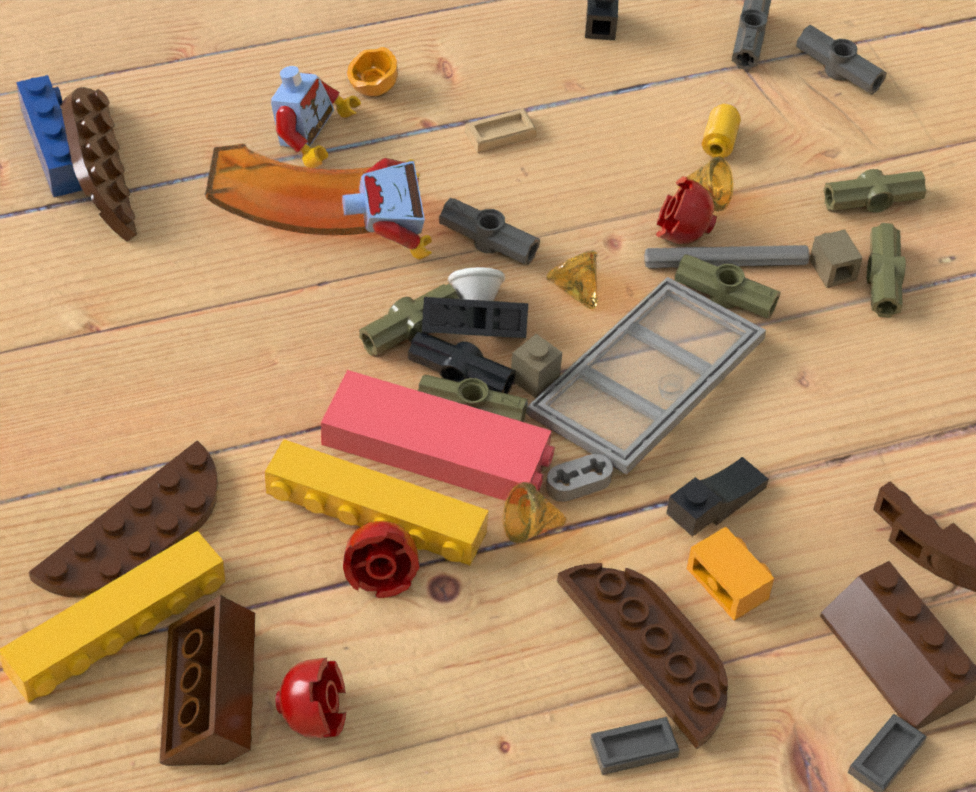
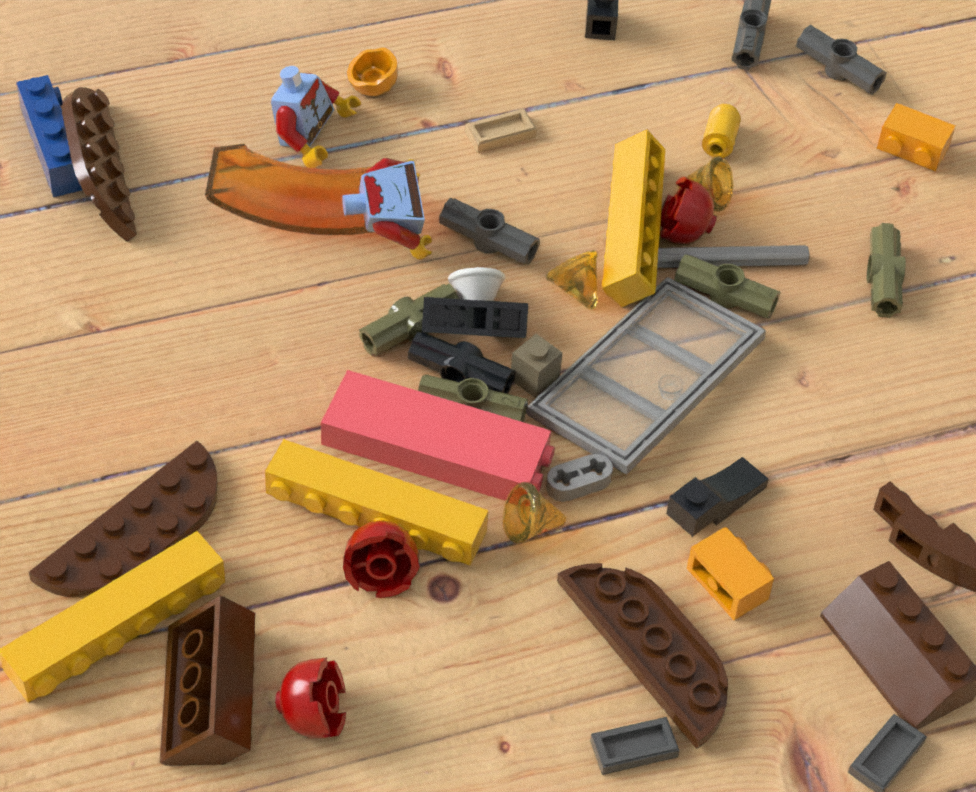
(634, 219): none -> yellow brick
(835, 258): dark tan brick -> none
(875, 190): olive piece -> none
(916, 137): none -> light orange brick

